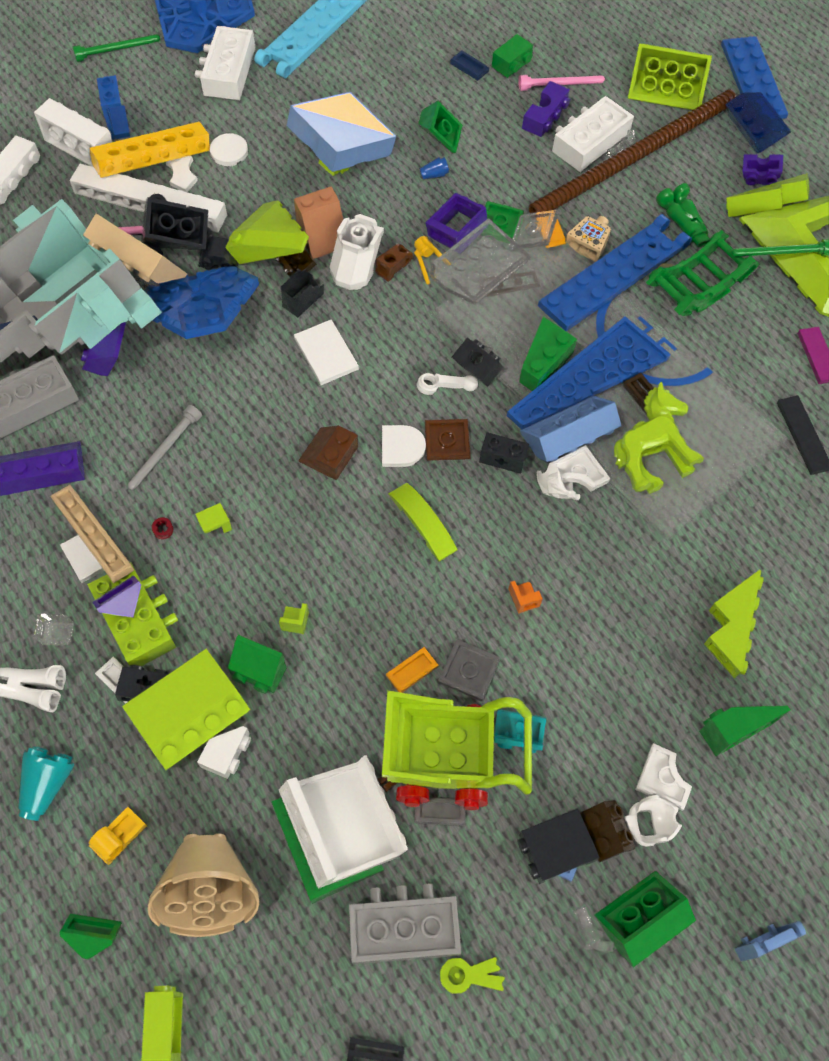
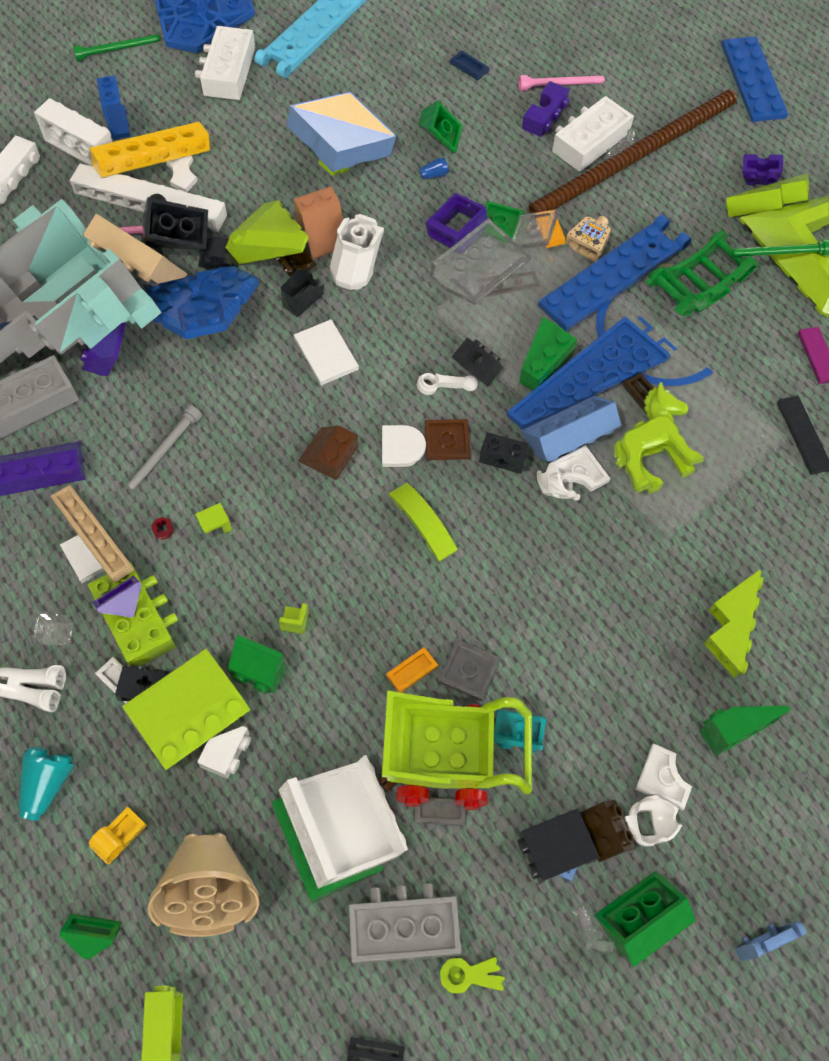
(229, 149): white tile -> none
(392, 261): reddish brown leg -> none
(426, 249): yellow plant -> none
(512, 55): green brick -> none
(524, 596): orange panel -> none
(669, 77): lime slope -> none
(684, 213): green piece -> none
(756, 120): clear blue slope -> none

